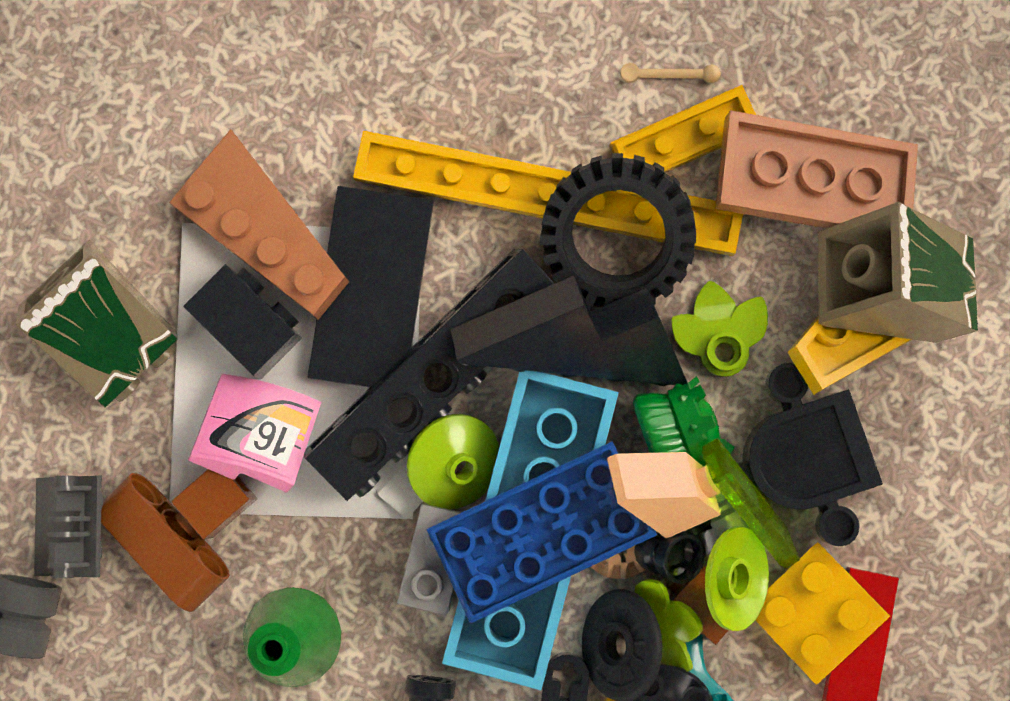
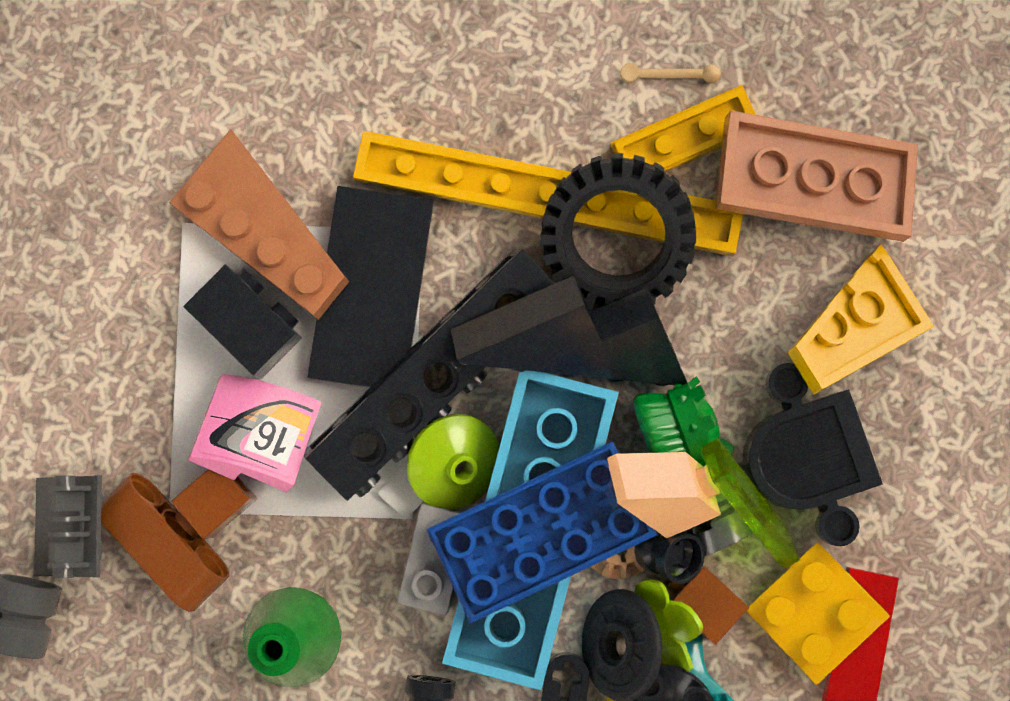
(96, 325): slope -> none
(721, 322): lime plate -> none
(736, 579): lime dish -> none
(897, 276): dark tan slope -> none

